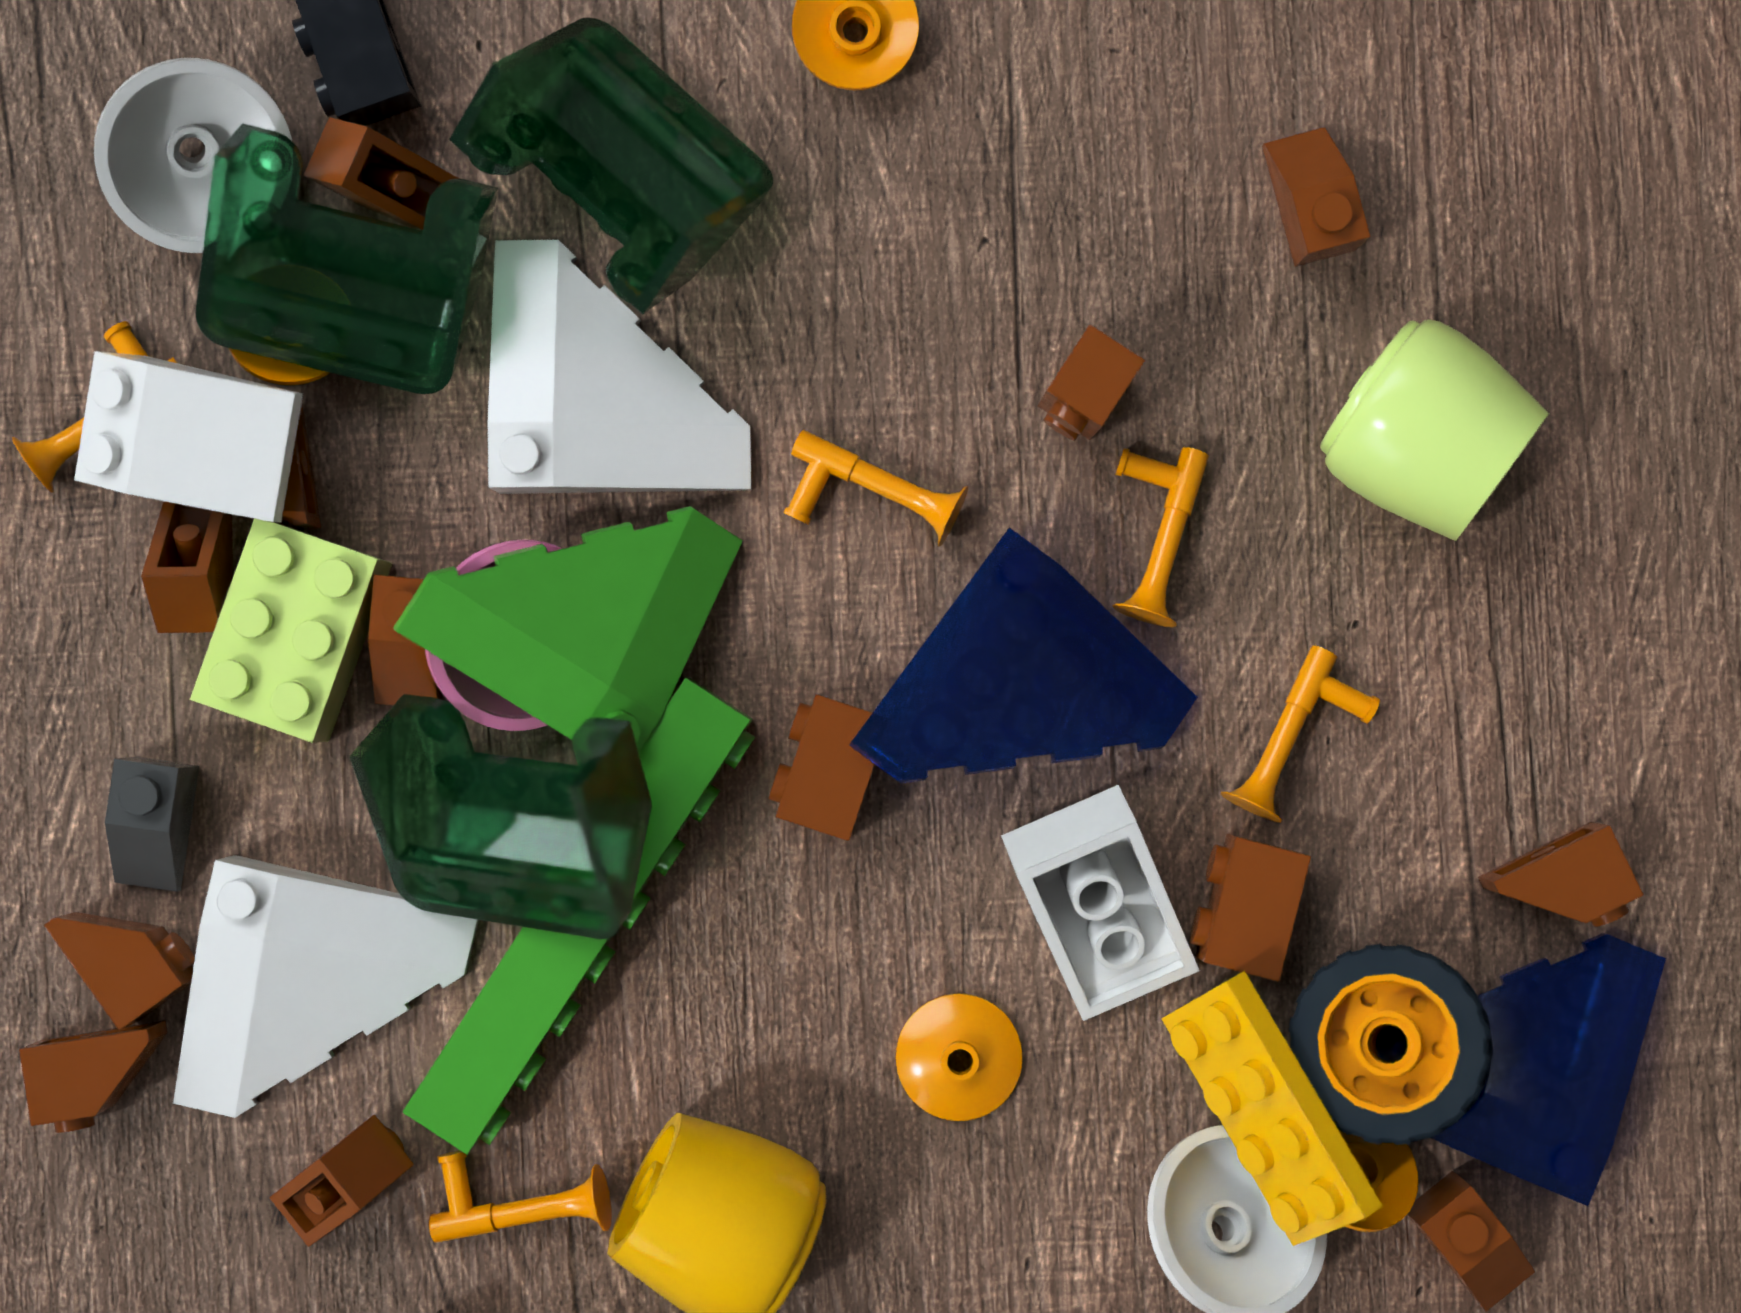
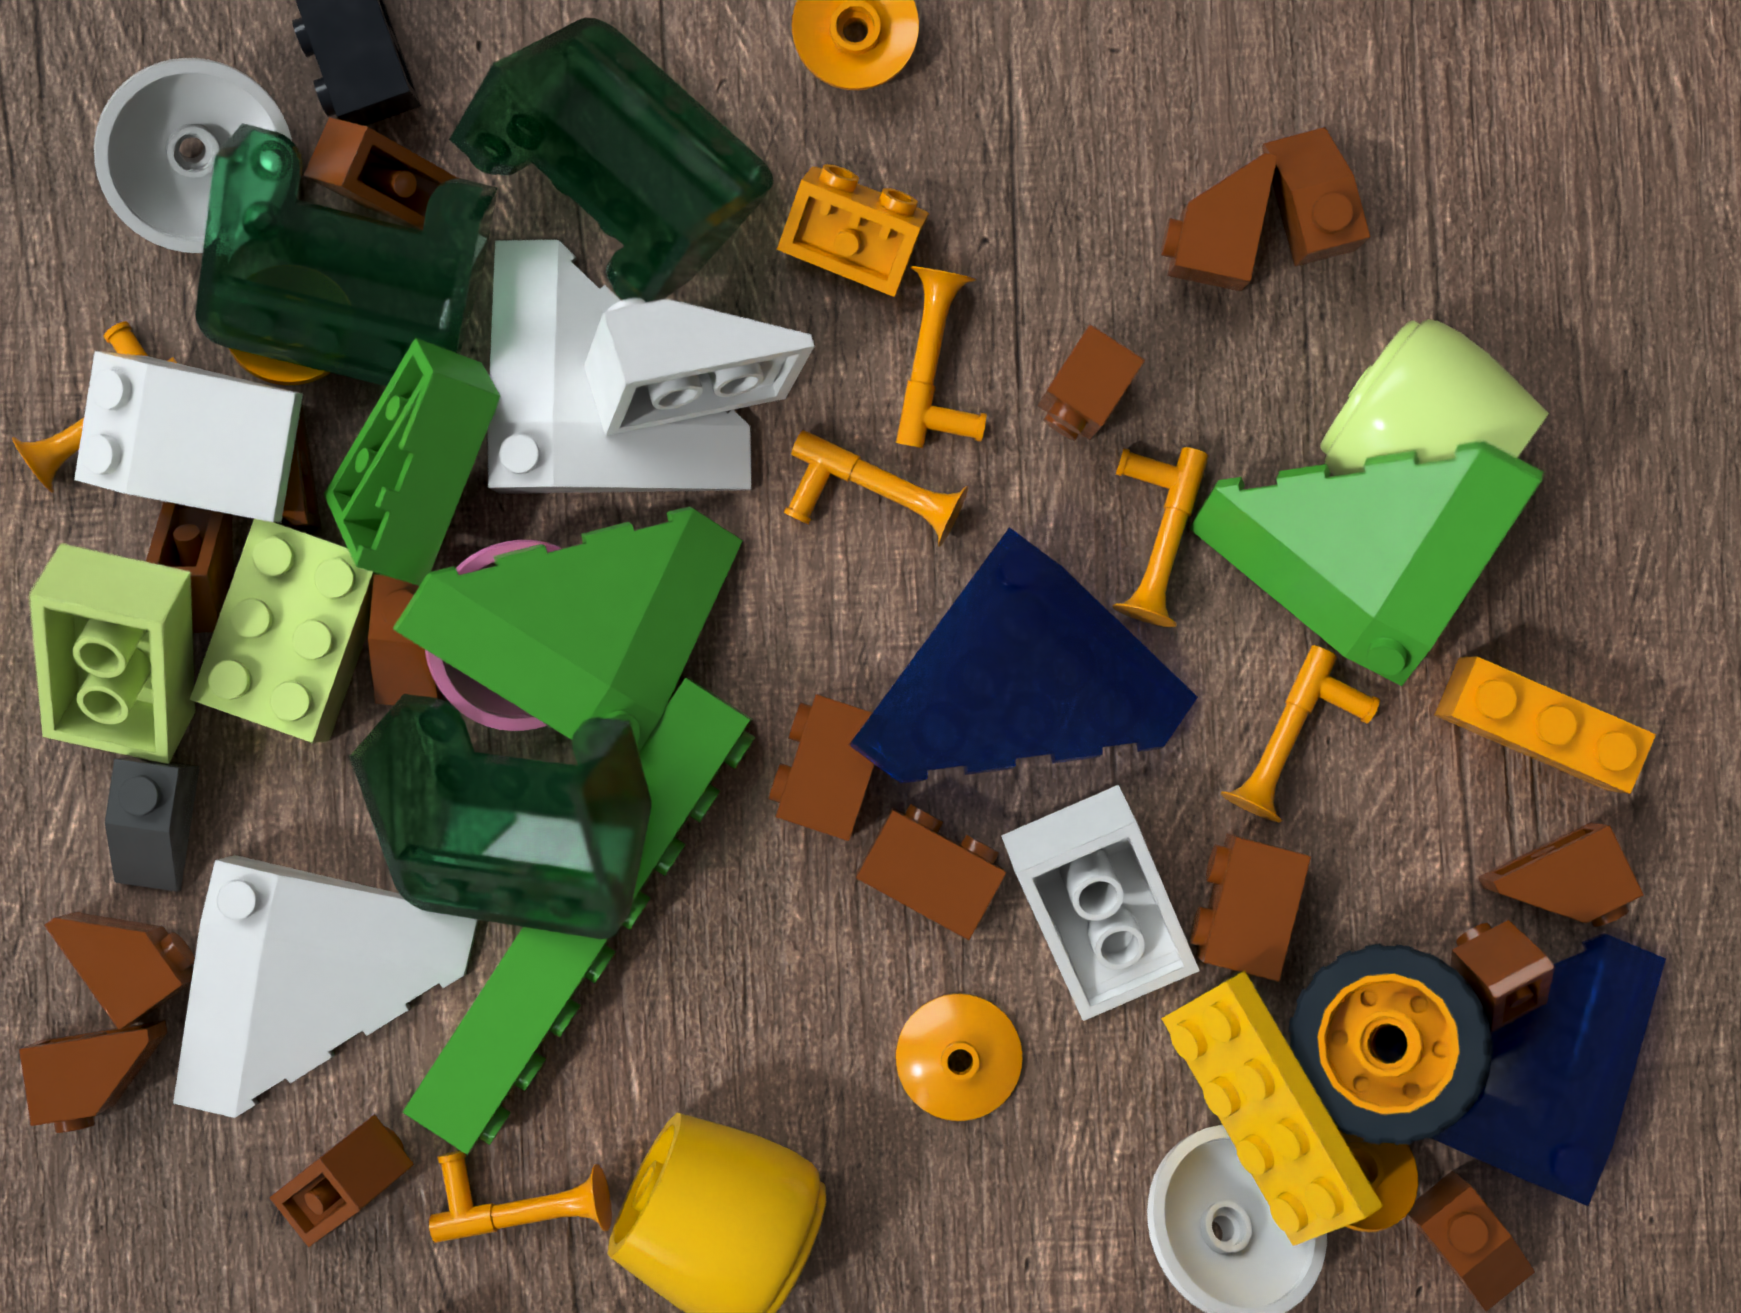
(113, 652): none -> yellowish green brick
(412, 462): none -> bright green wedge
(686, 362): none -> white slope
(853, 228): none -> light orange bracket
(917, 409): none -> light orange piece
(932, 871): none -> dark orange brick
(1221, 229): none -> dark orange slope
(1375, 552): none -> bright green slope
(1503, 971): none -> dark orange slope
(1545, 724): none -> light orange brick

